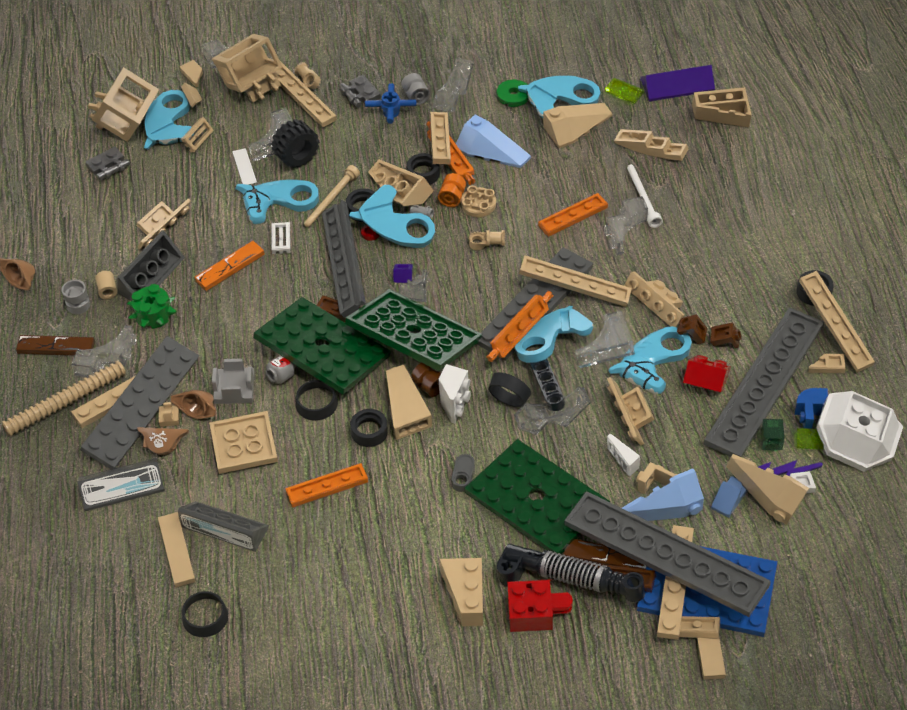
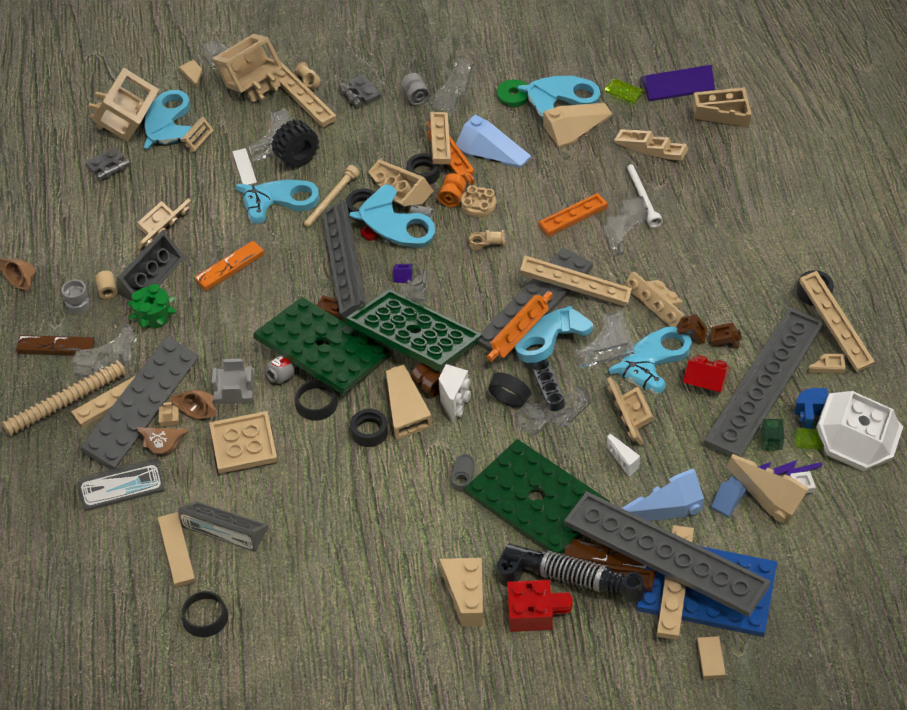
(191, 94): tan tile -> none
(281, 248): white tile -> none
(326, 485): orange tile -> none
(390, 103): blue bar -> none
(651, 473): tan bracket -> none
(700, 627): tan plate -> none

